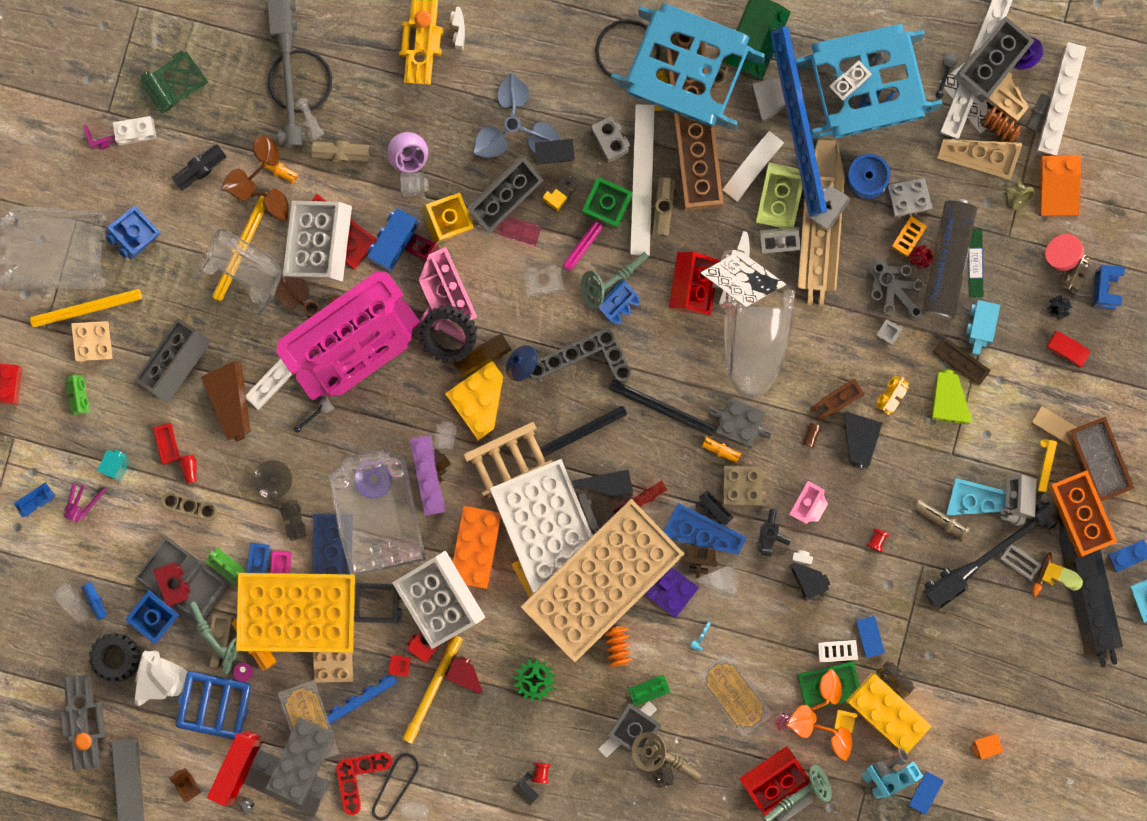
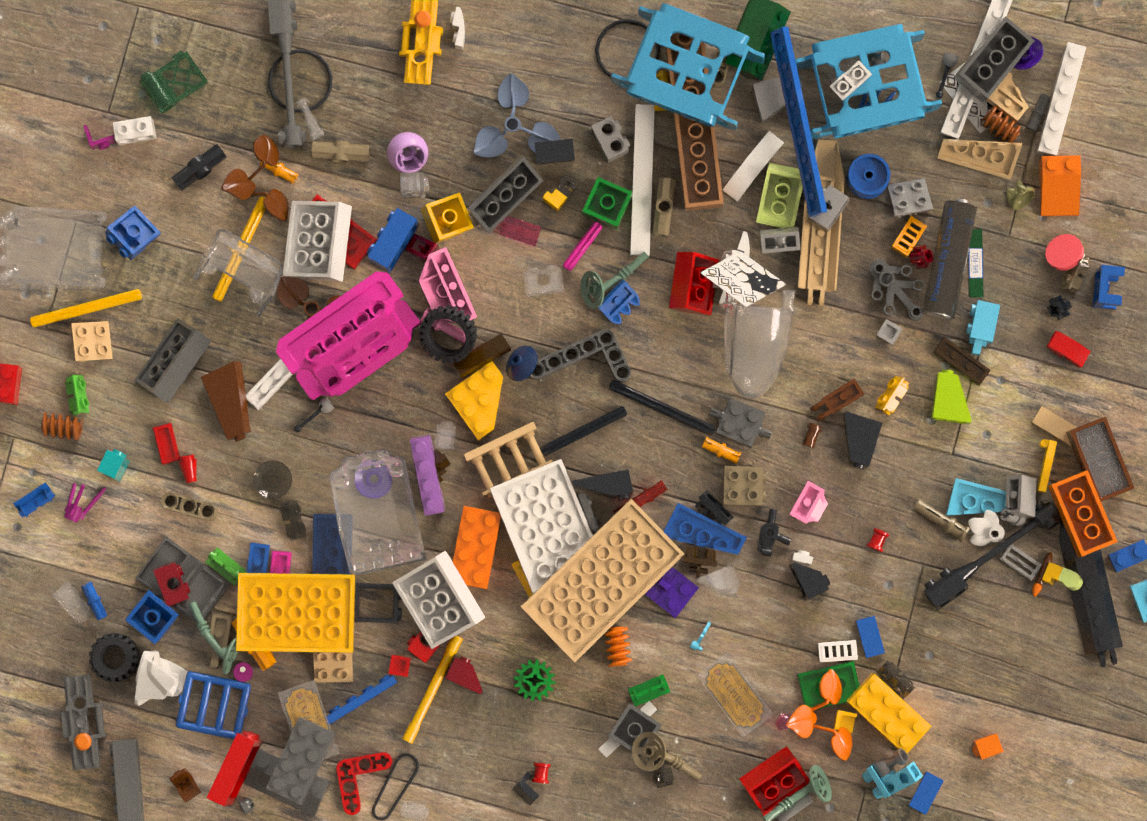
(61, 427): none -> dark orange piece
(983, 527): none -> white plate

